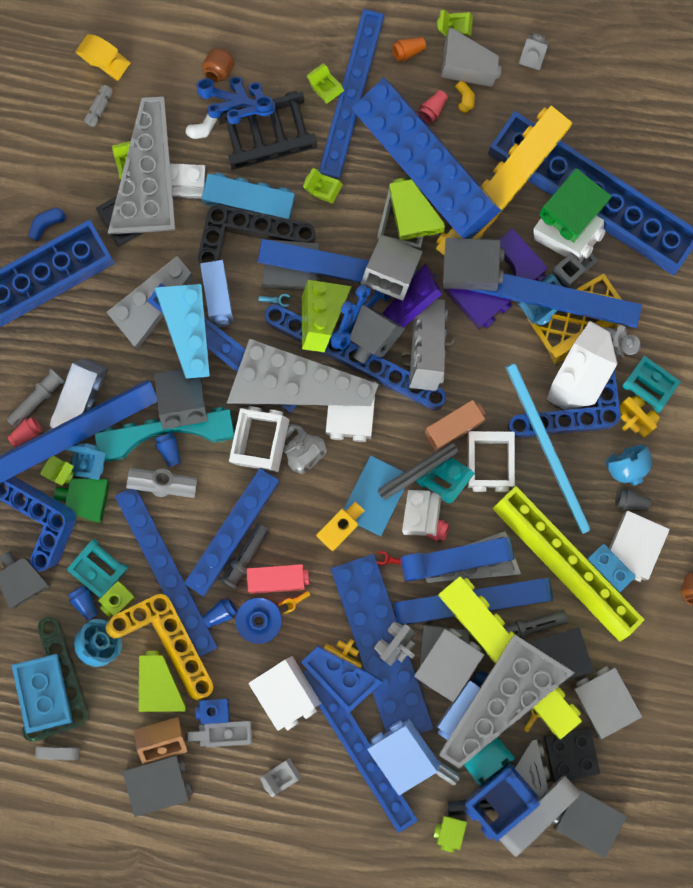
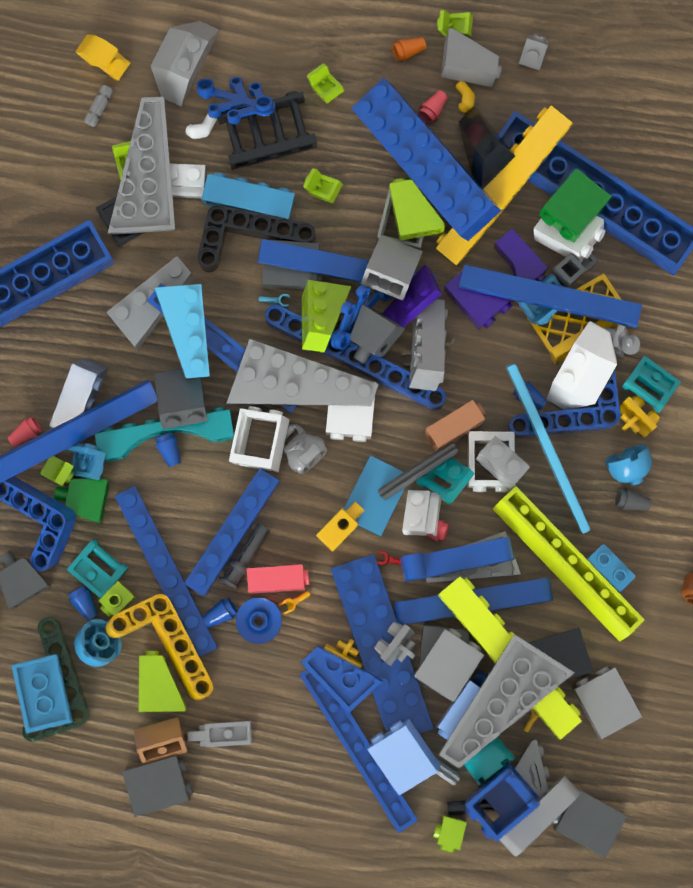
(43, 390): light grey pin -> none
(44, 220): blue arm -> none
(57, 753): light grey beam -> none
(148, 481): light grey piece -> none
(182, 59): none -> light grey wedge
(213, 711): blue brick -> none
(217, 293): light blue brick -> none
(218, 64): dark orange head -> none
(280, 777): light grey bracket -> none
(285, 694): white brick -> none
(354, 87): blue tile -> none
(472, 264): dark grey brick -> none
(484, 147): none -> black wedge
(502, 462): none -> light grey brick
(534, 625): dark grey pin -> none
(537, 398): none -> blue cone
(572, 755): black brick -> none
(638, 544): white brick -> none

